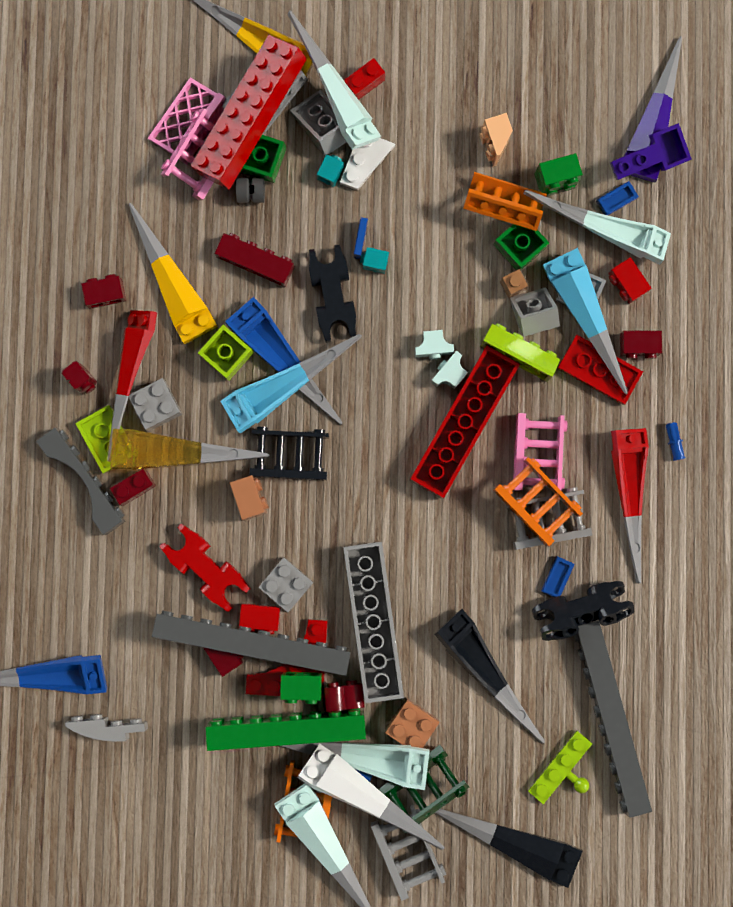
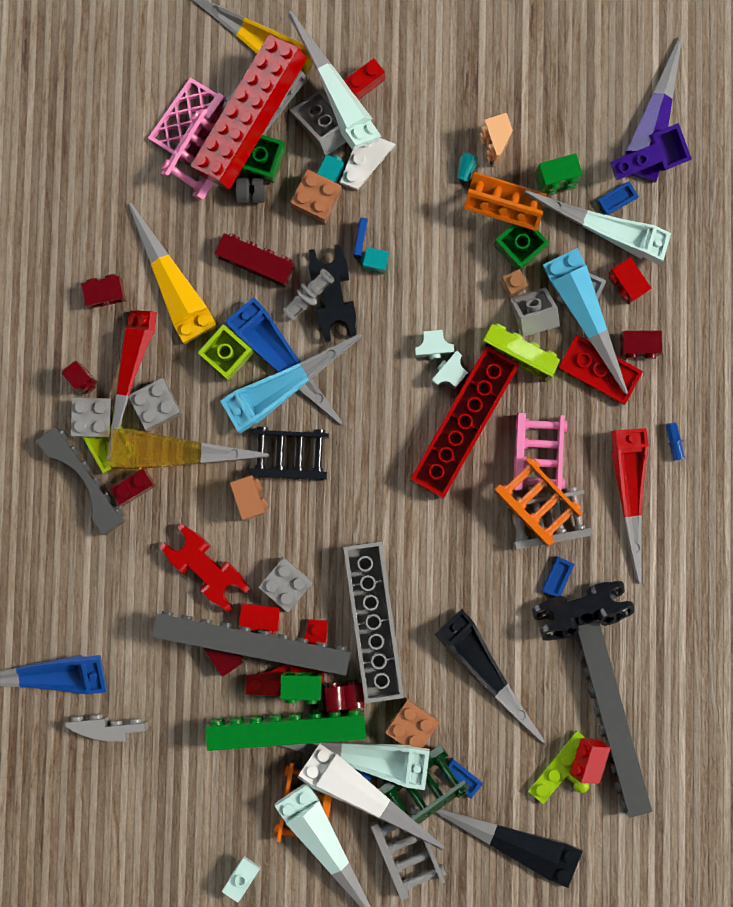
(91, 417): none -> light grey plate
(241, 879): none -> light aqua brick
(308, 295): none -> light grey piece
(316, 196): none -> nougat brick
(463, 774): none -> blue tile
(466, 166): none -> teal cone
(590, 760): none -> red brick

